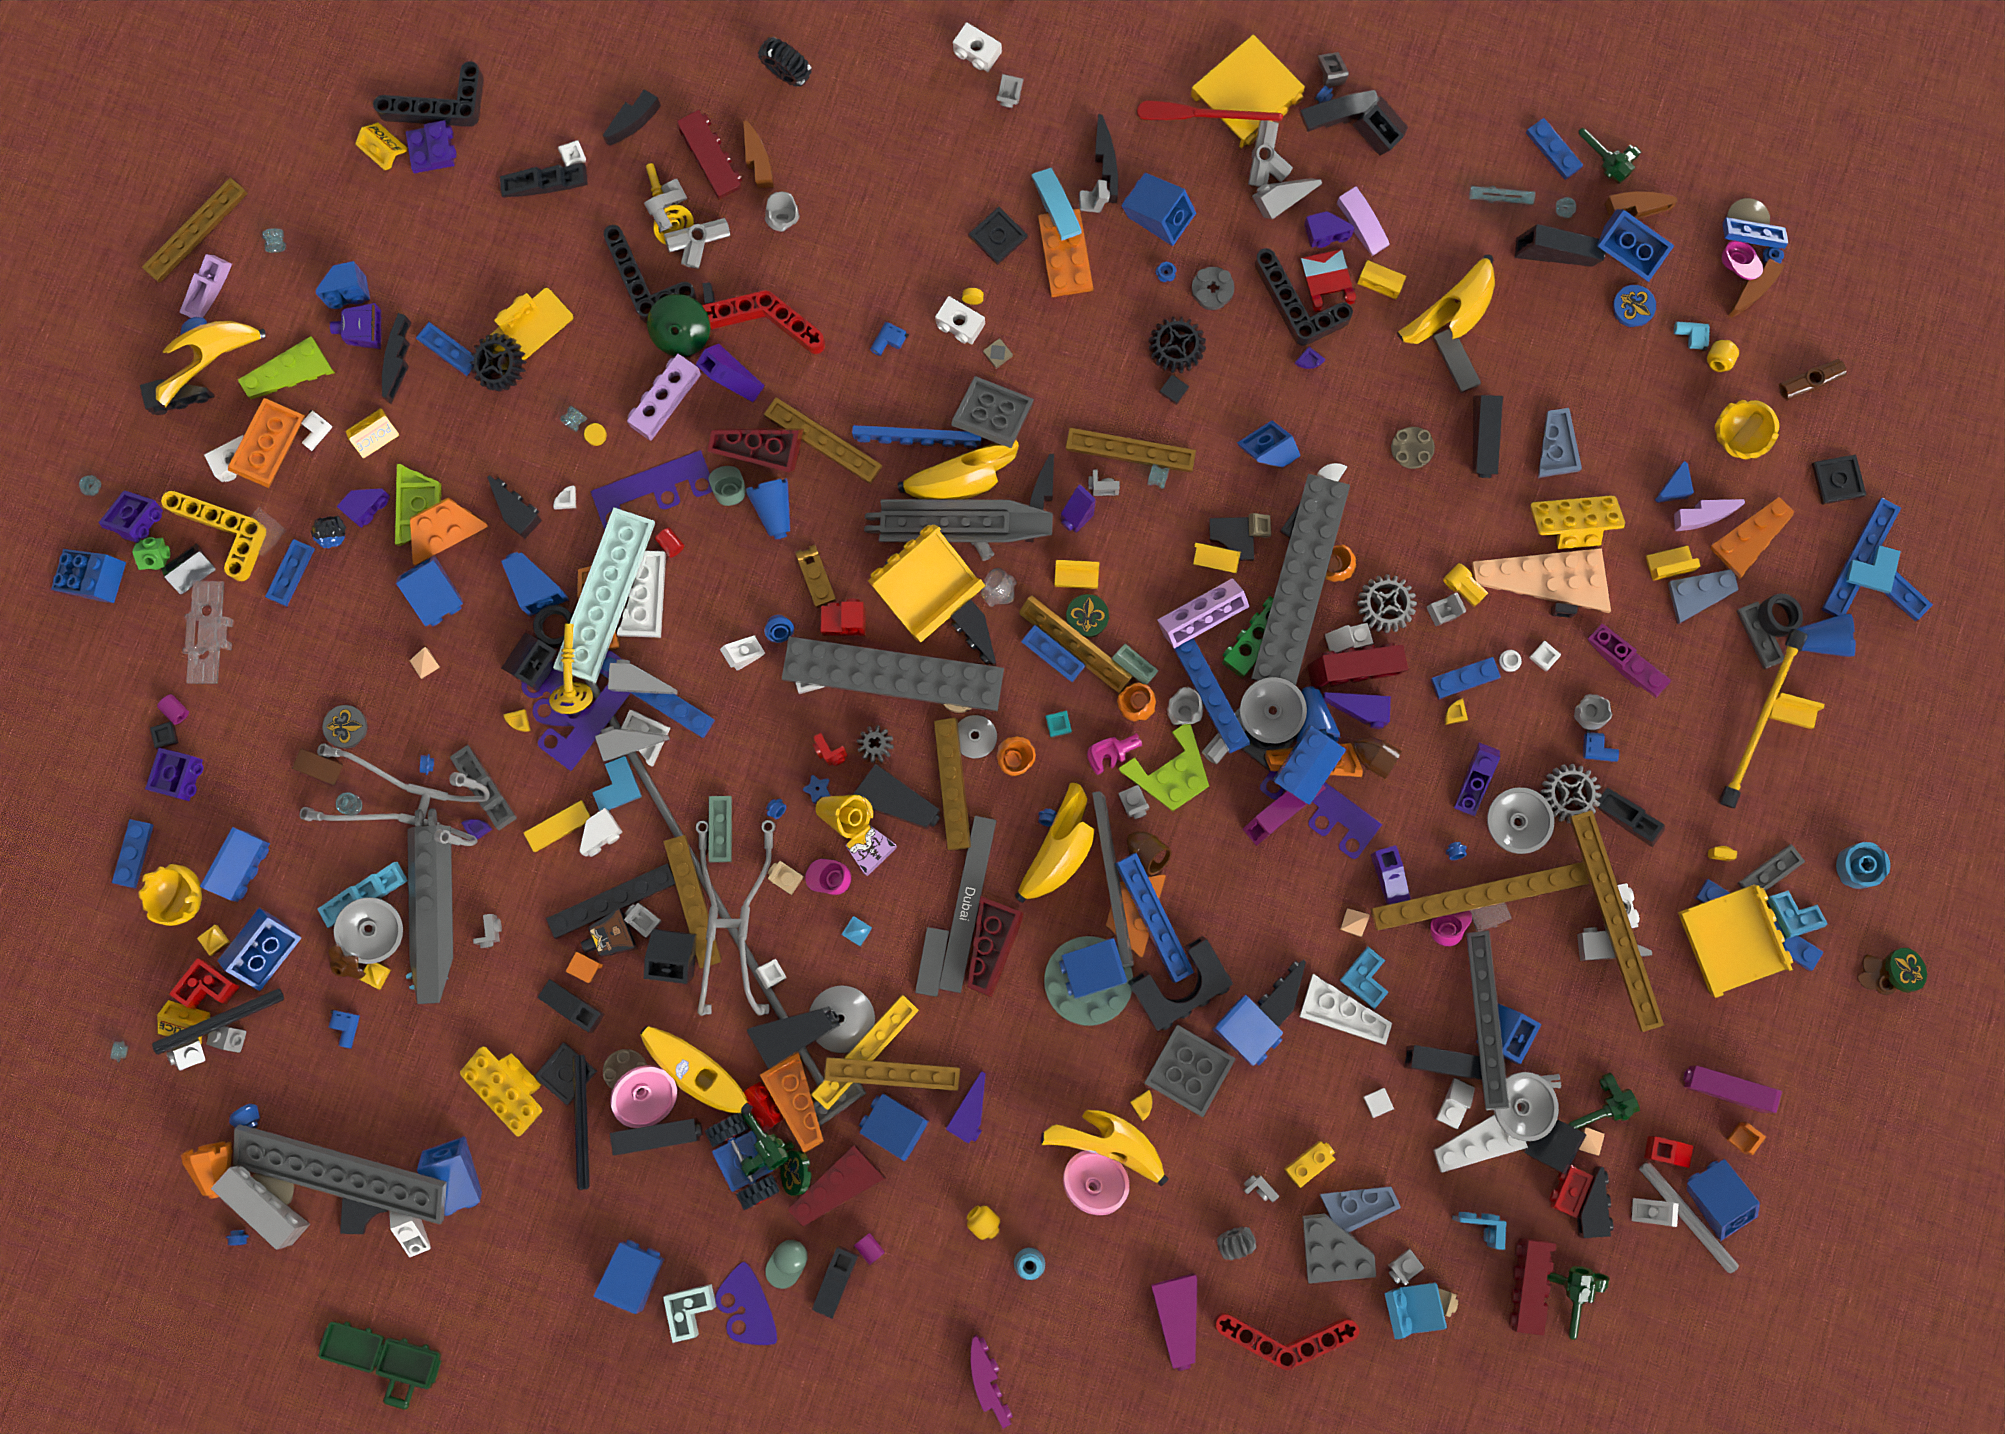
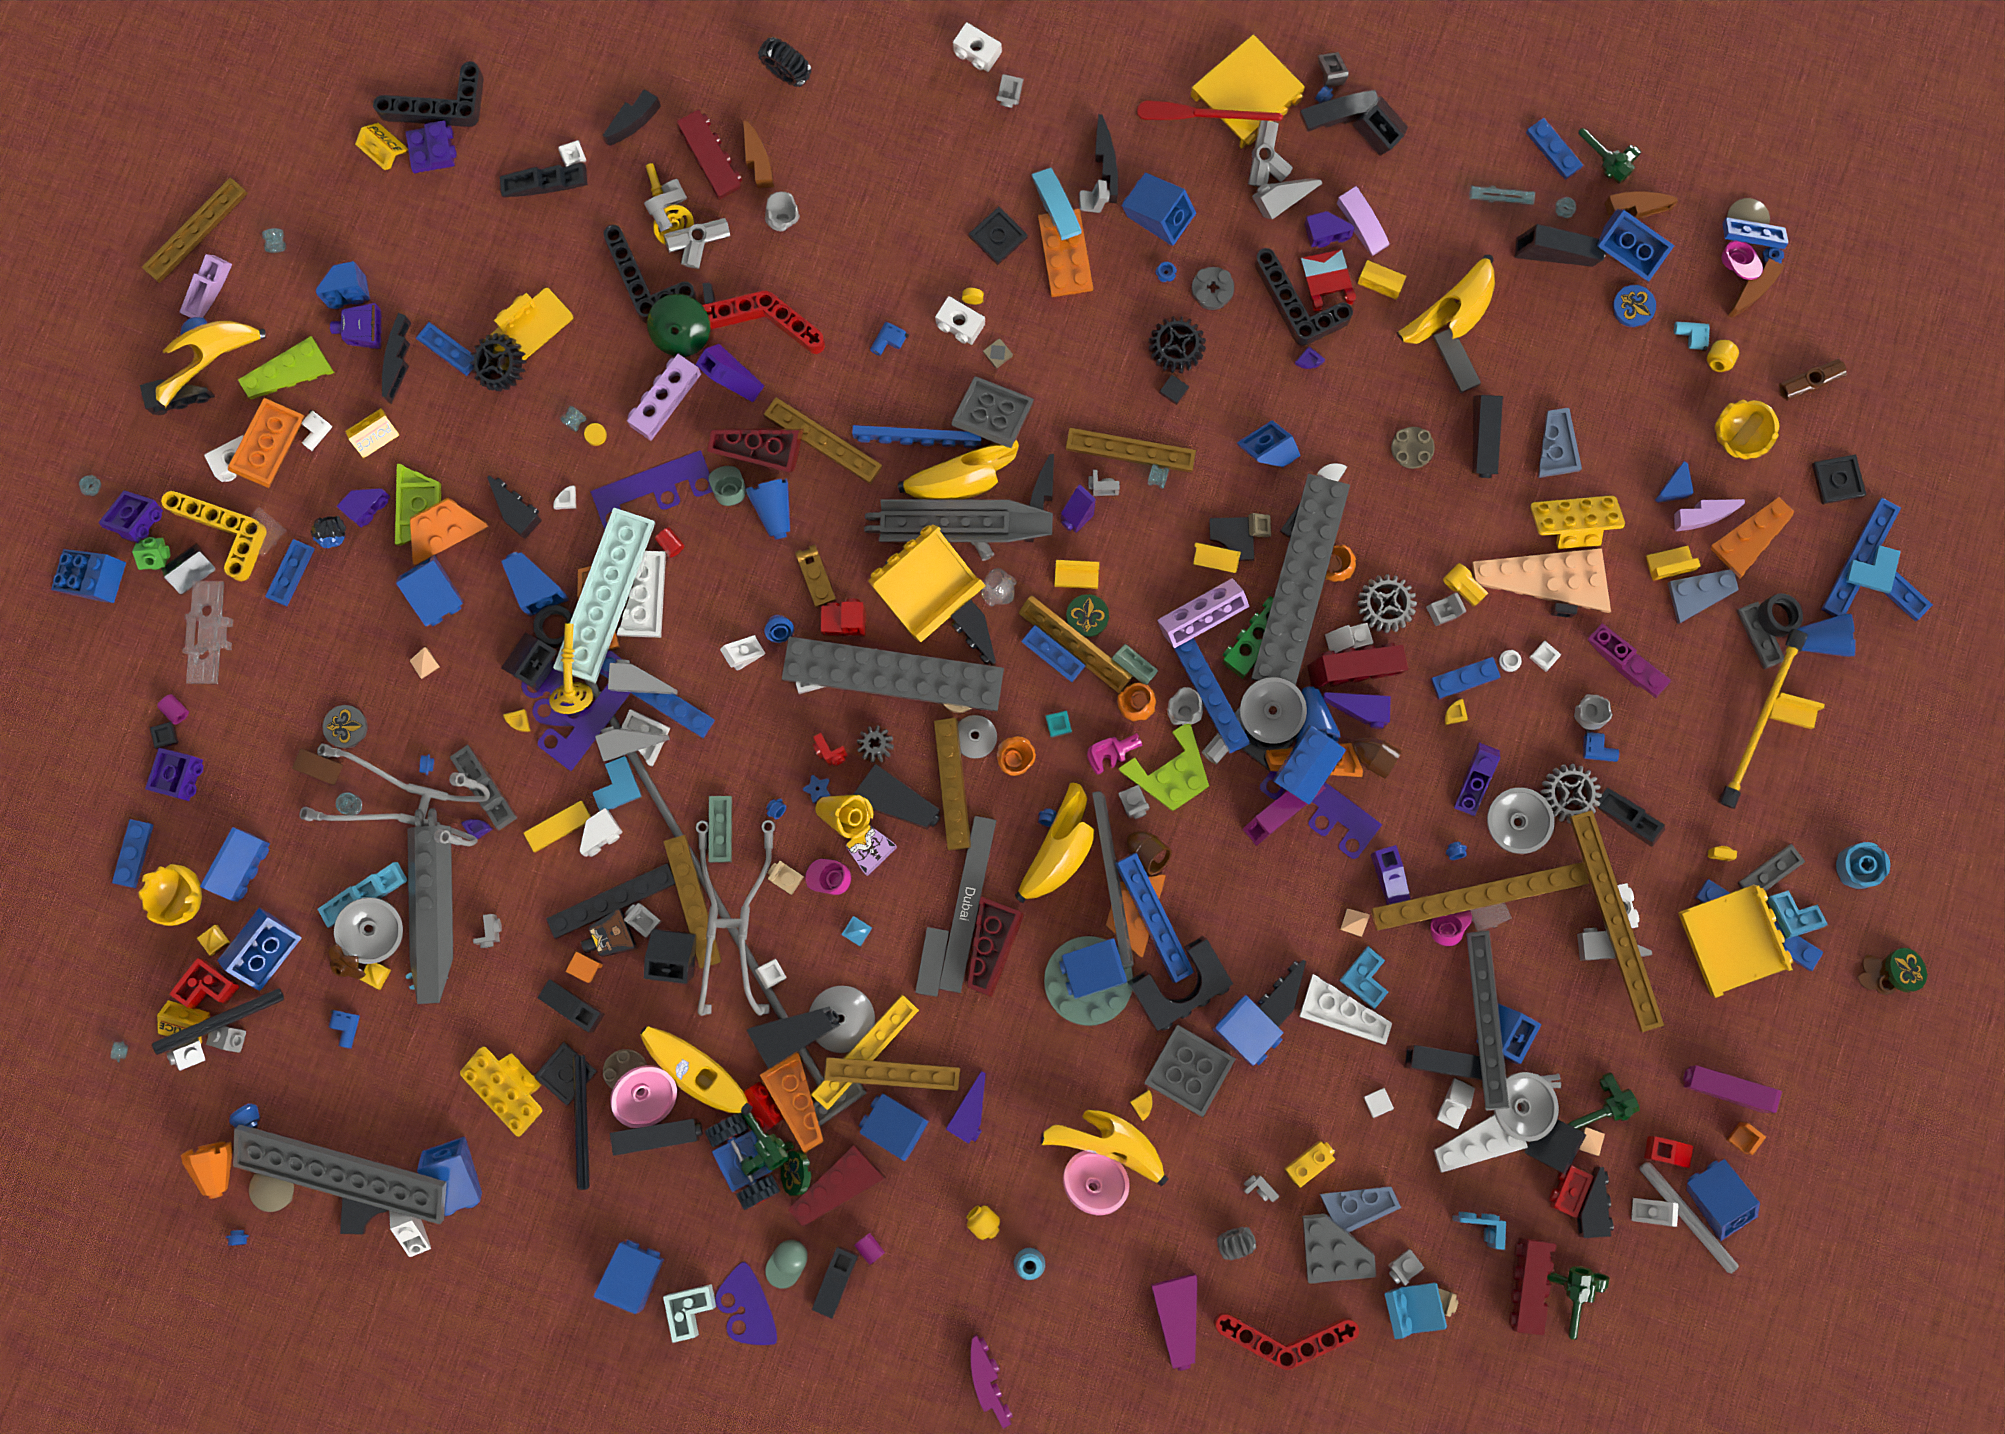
(260, 1208): light grey wedge -> none
(394, 1359): dark green piece -> none

